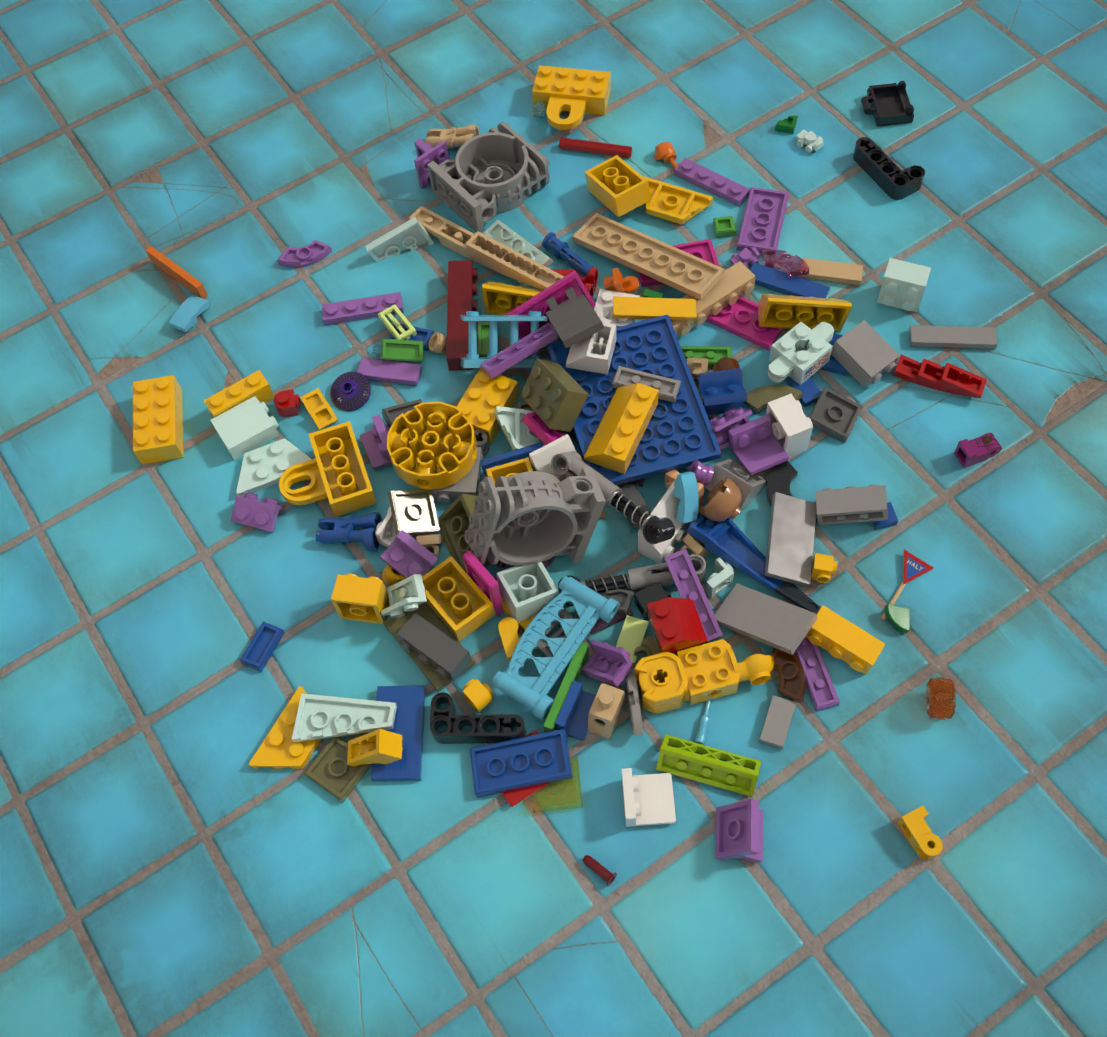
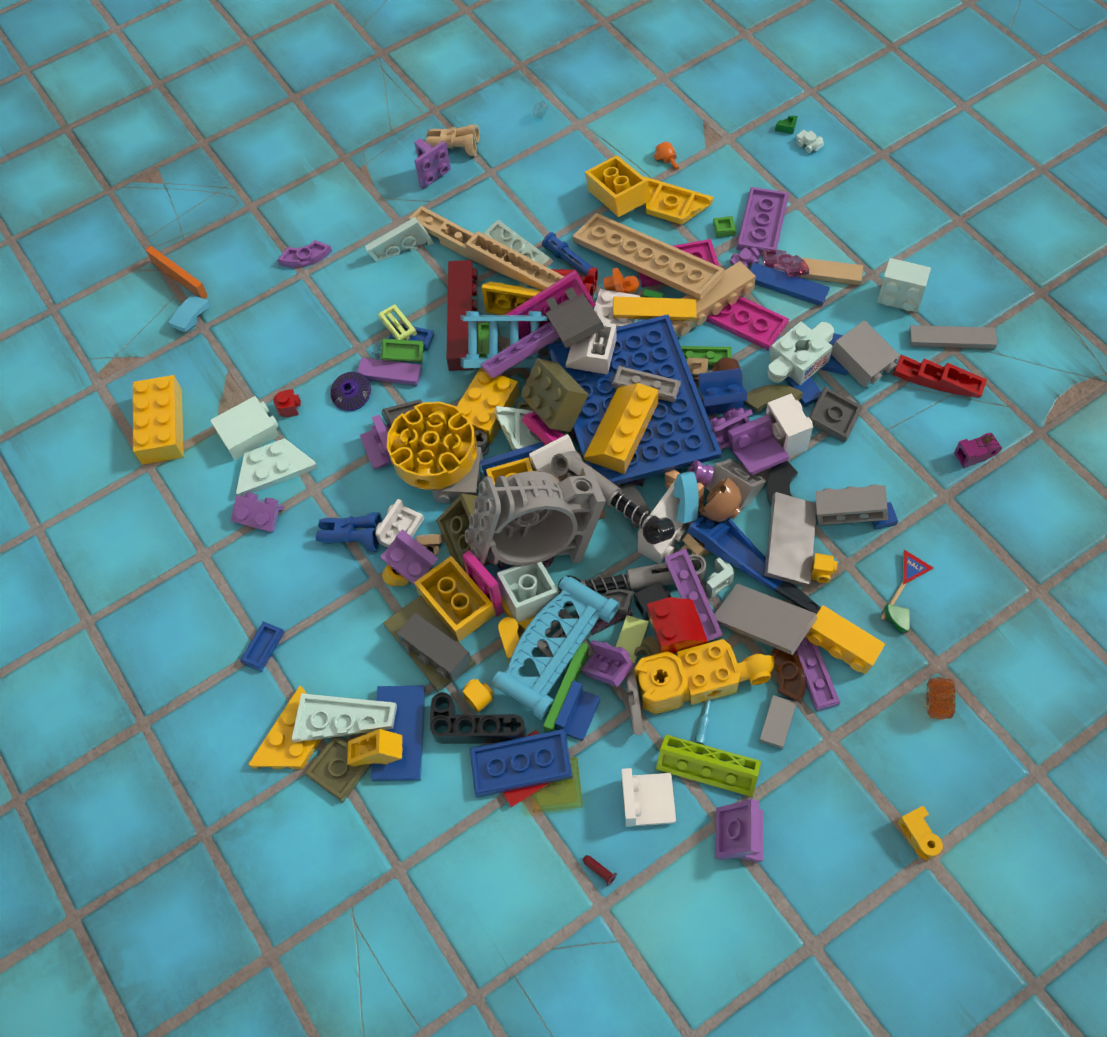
(239, 392): yellow brick -> none
(318, 409): yellow slope -> none
(334, 473): yellow brick -> none
(360, 308): medium lavender plate -> none
(360, 598): yellow brick -> none
(405, 596): light aqua bracket -> none
(414, 511): tile -> none
(437, 343): tan tile -> none
(492, 162): light grey brick -> none
(571, 91): yellow brick -> none
(595, 147): red axle -> none
(606, 707): tan torso -> none
(712, 182): medium lavender plate -> none
(788, 311): yellow slope -> none
(885, 172): black beam -> none
(888, 104): black piece -> none

